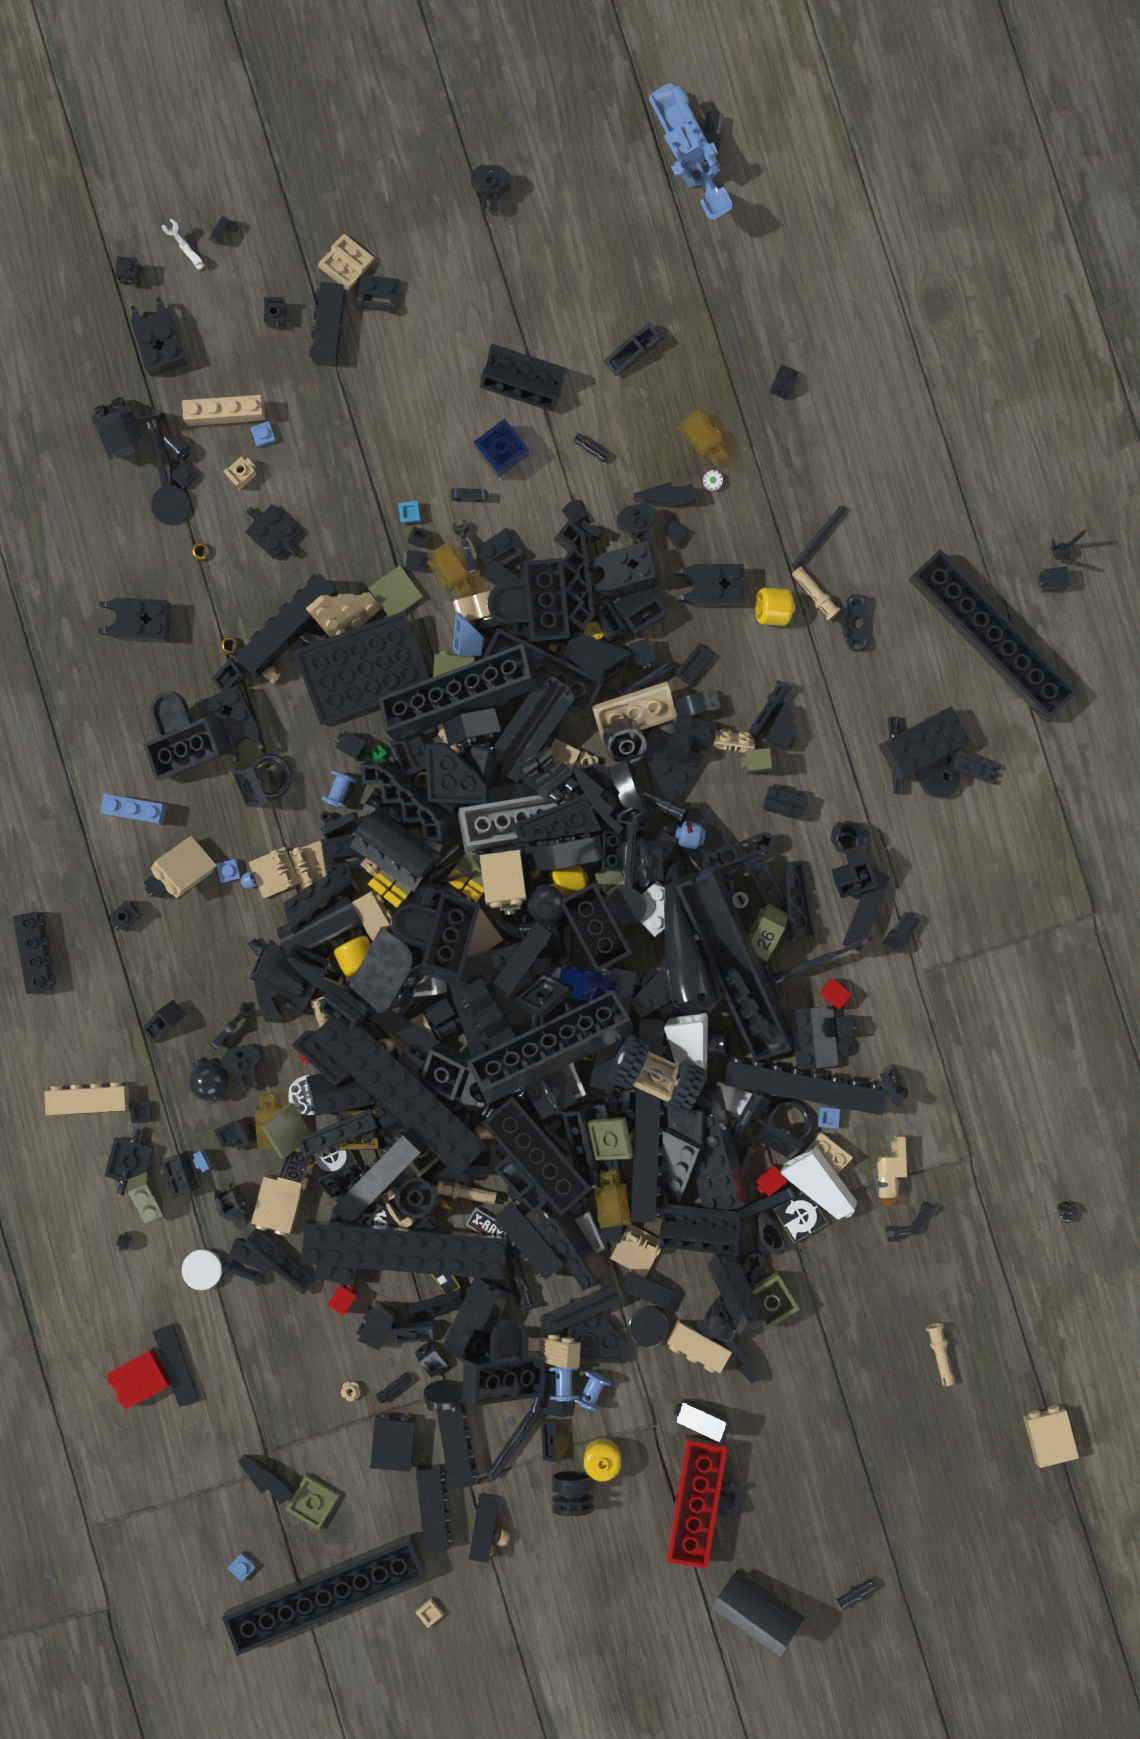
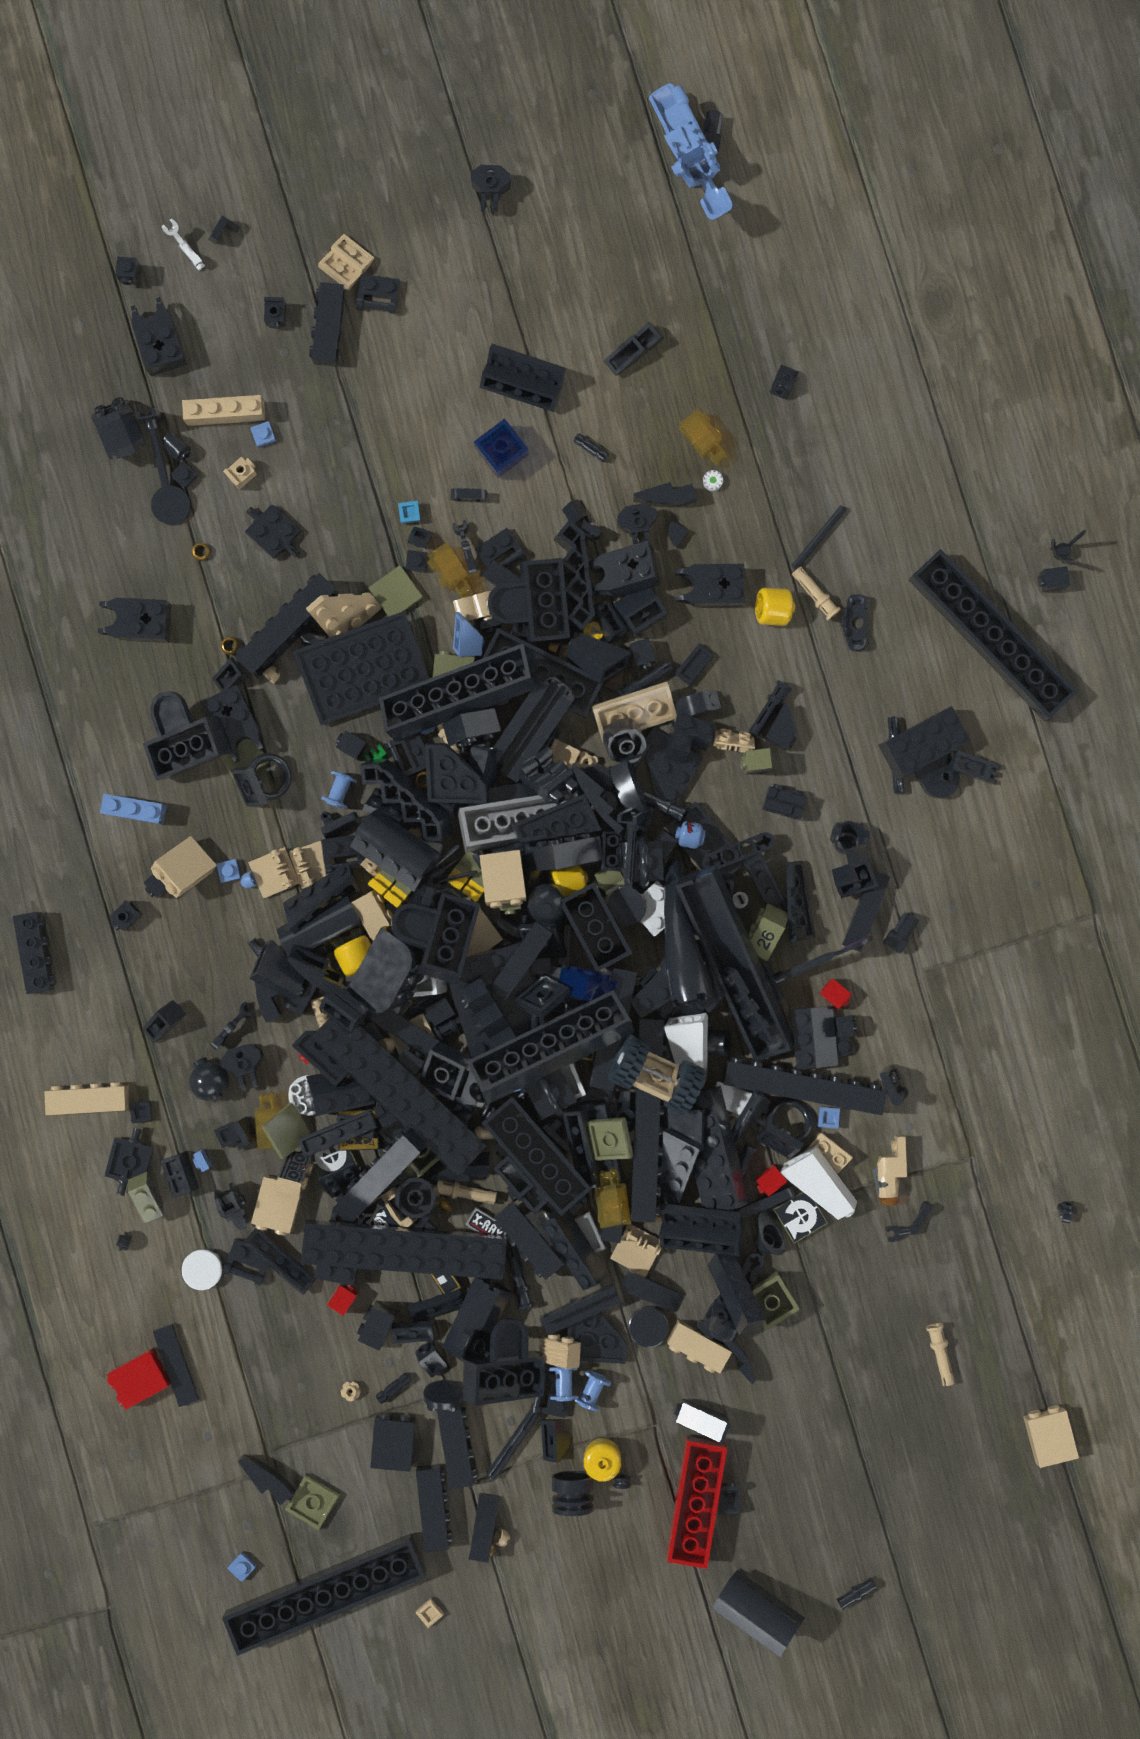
(622, 1481): none -> black bush

